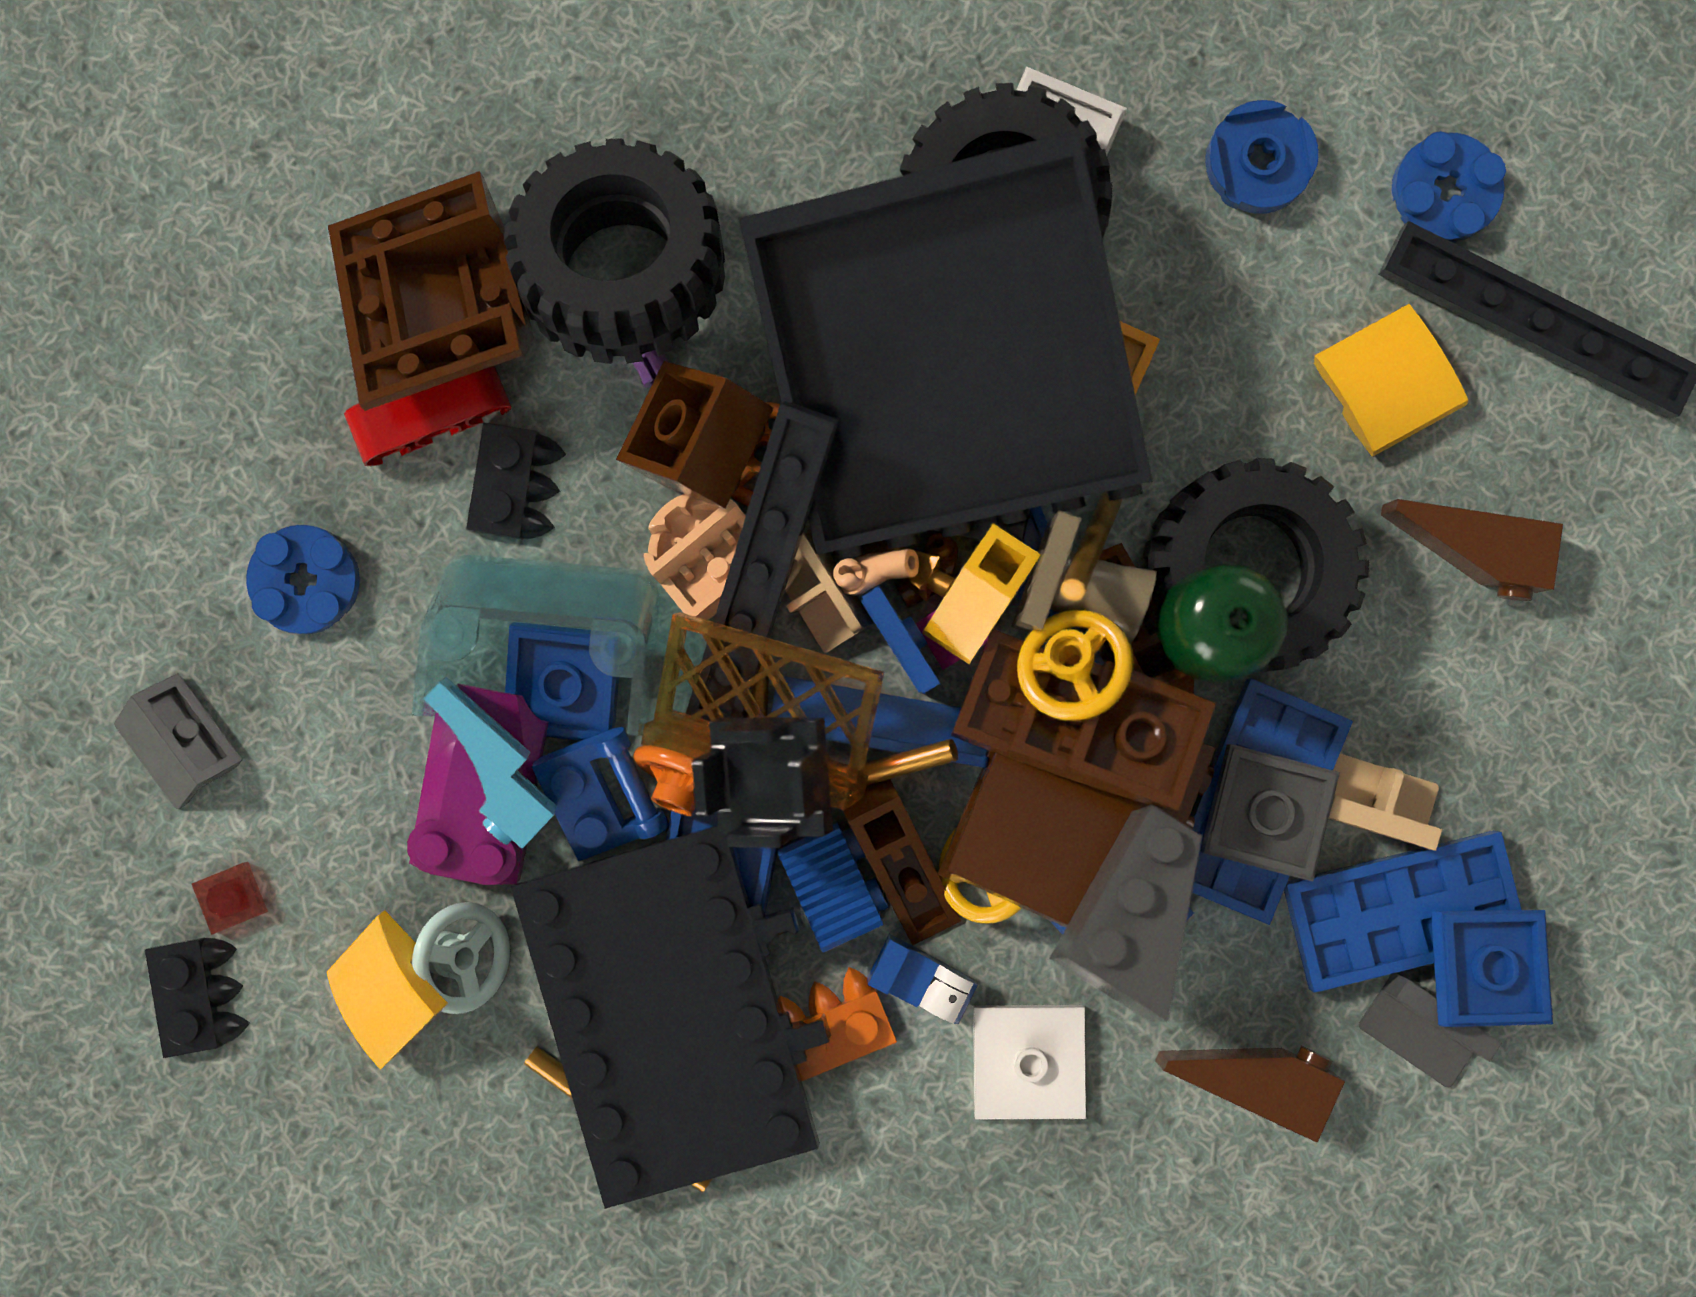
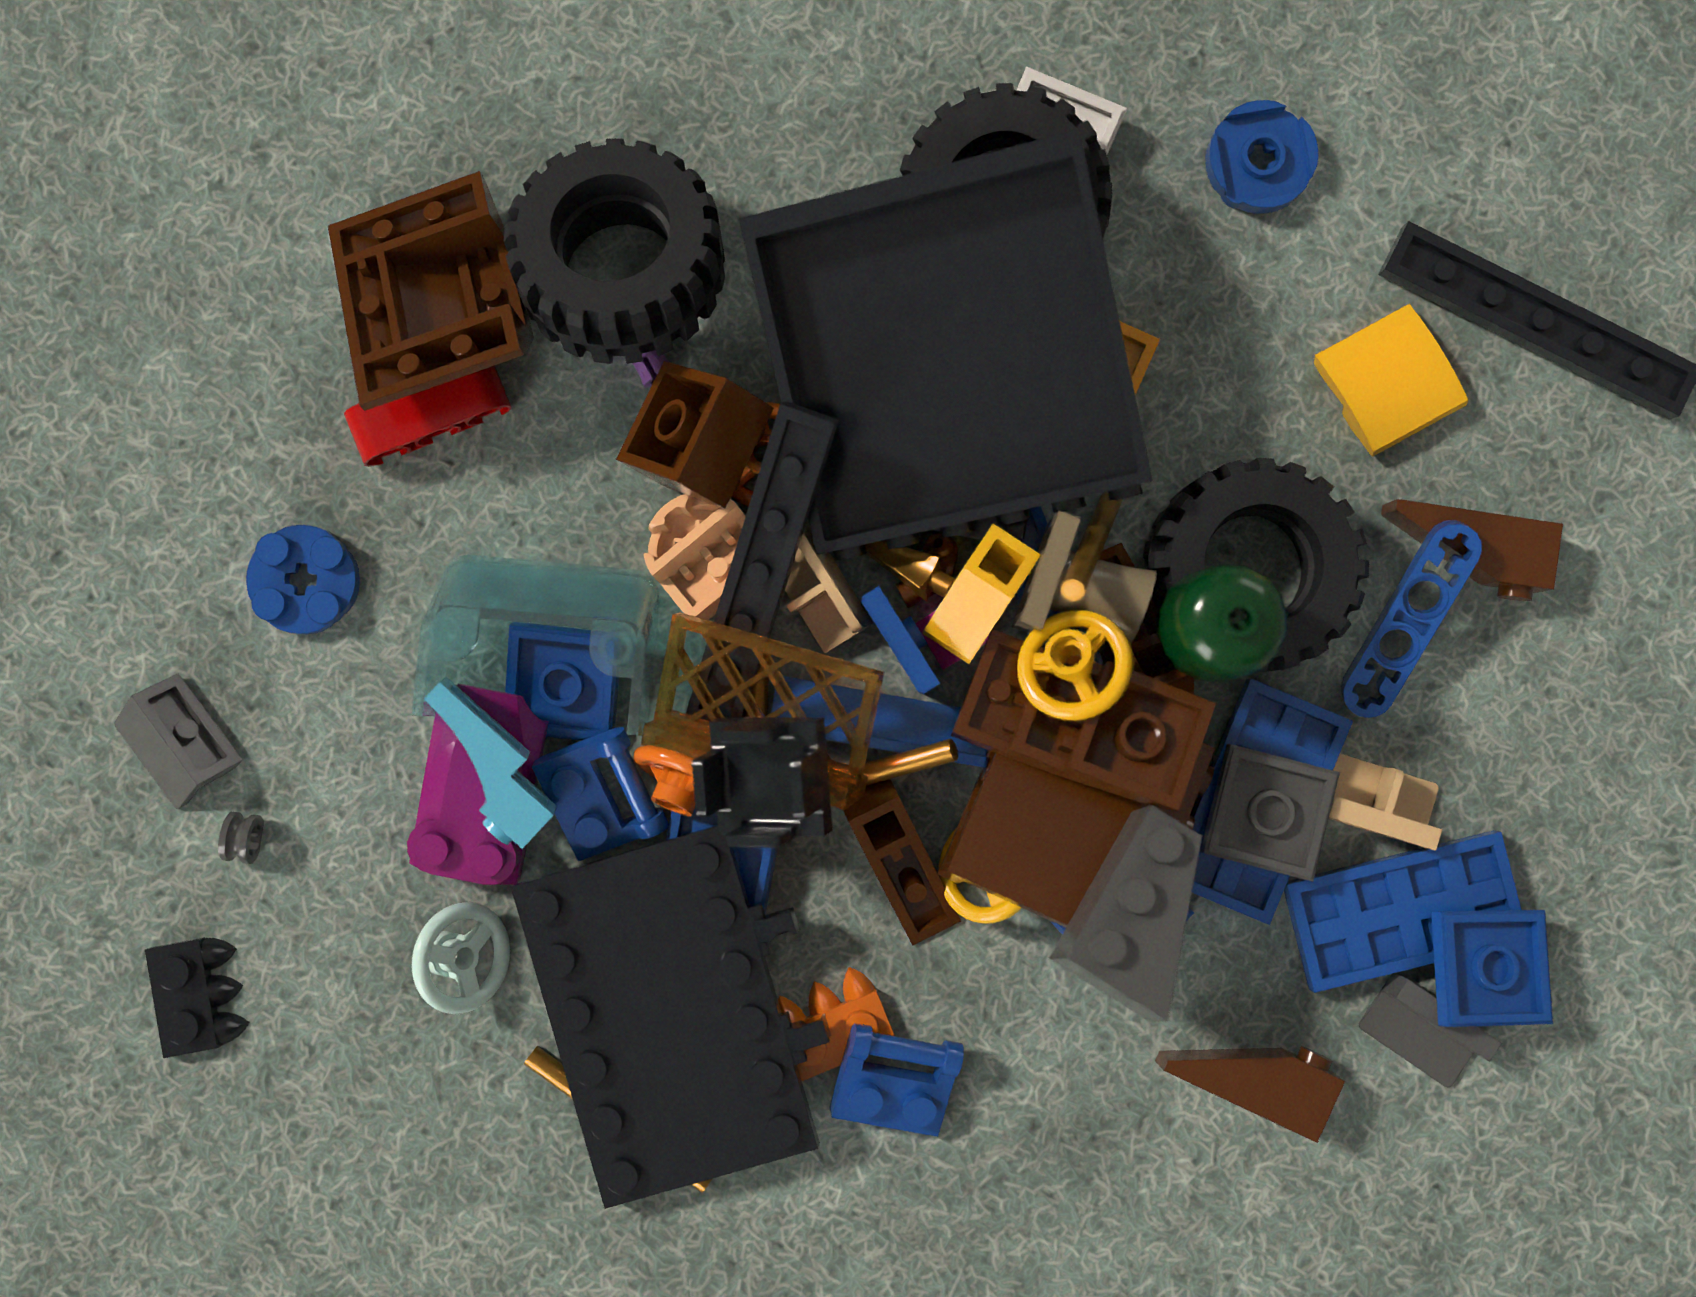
(229, 897): clear red plate -> none
(240, 837): none -> dark grey bush
(381, 992): yellow slope -> none
(508, 482): black plate -> none
(832, 886): blue brick -> none
(871, 569): light nougat arm -> none
(892, 1094): none -> blue plate
(921, 980): blue leg -> none
(1029, 1062): white plate -> none
(1417, 623): none -> blue beam
(1476, 174): blue plate -> none

